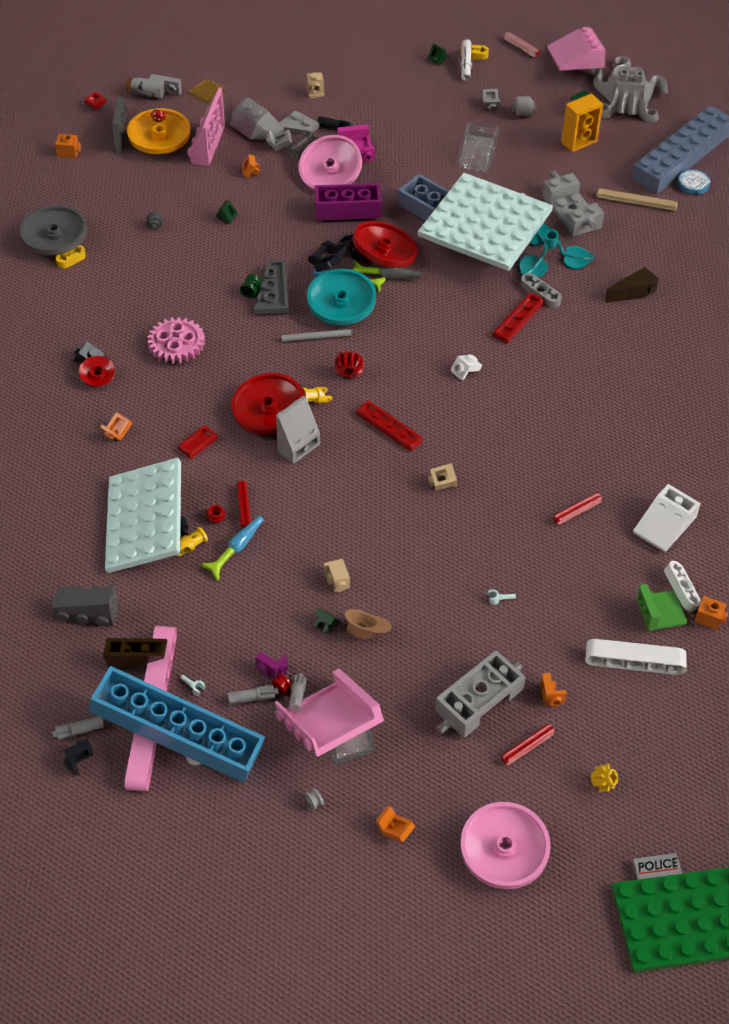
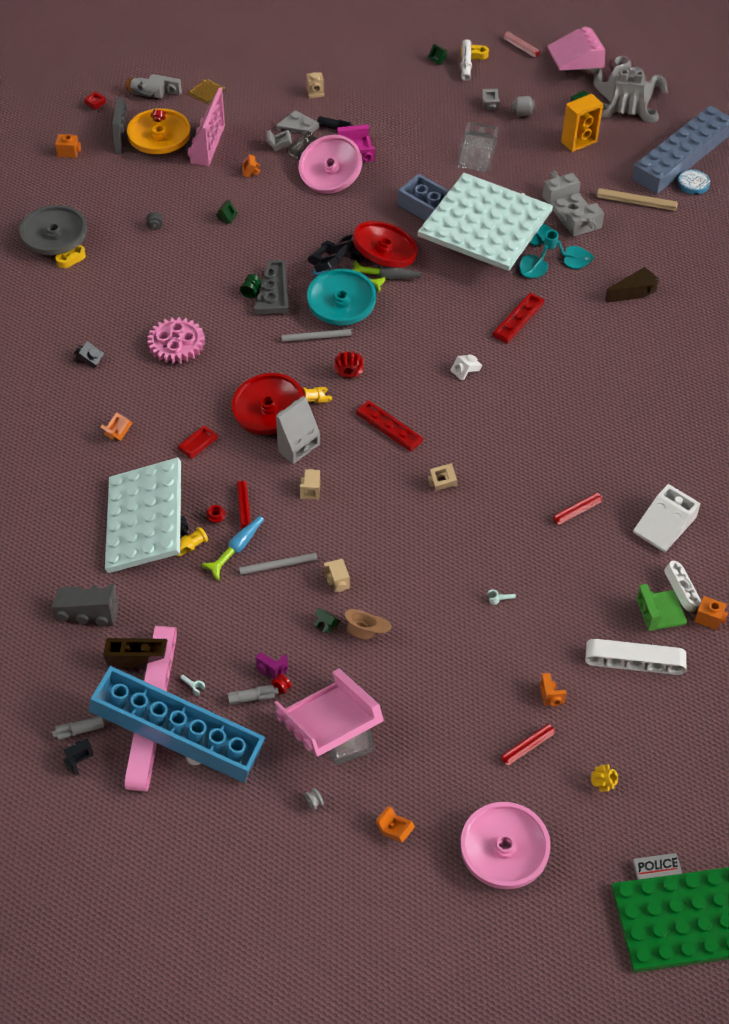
(97, 365): red dish -> none
(254, 120): light grey wedge -> none
(278, 563): none -> light grey bar
(298, 689): light grey piece -> none
(310, 485): none -> tan brick
(348, 201): magenta brick -> none
(463, 705): light grey brick -> none
(532, 283): light grey beam -> none

